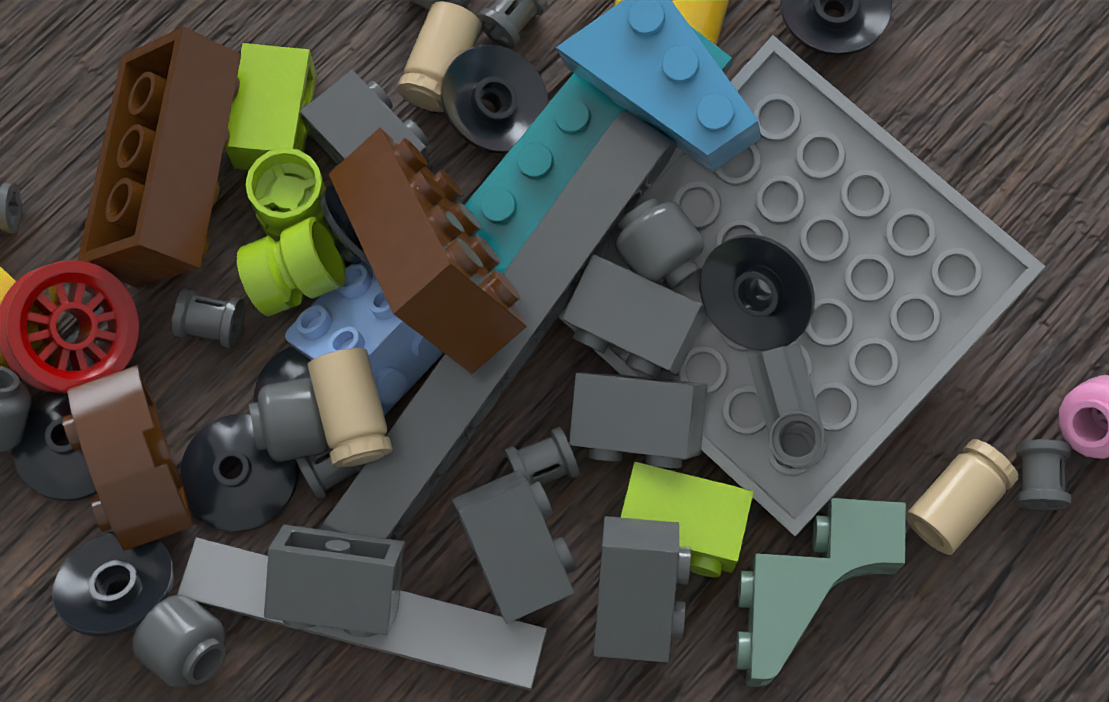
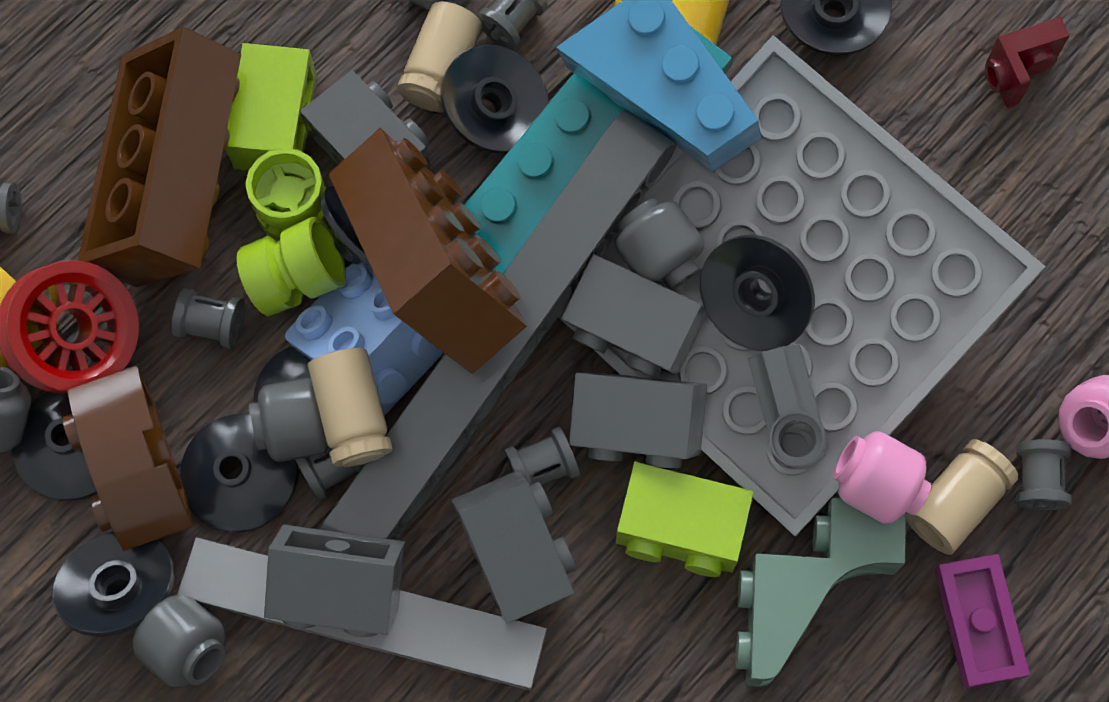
(638, 589): dark grey brick -> none
(882, 477): none -> bright pink head
(981, 621): none -> magenta plate
(1022, 55): none -> dark red bracket

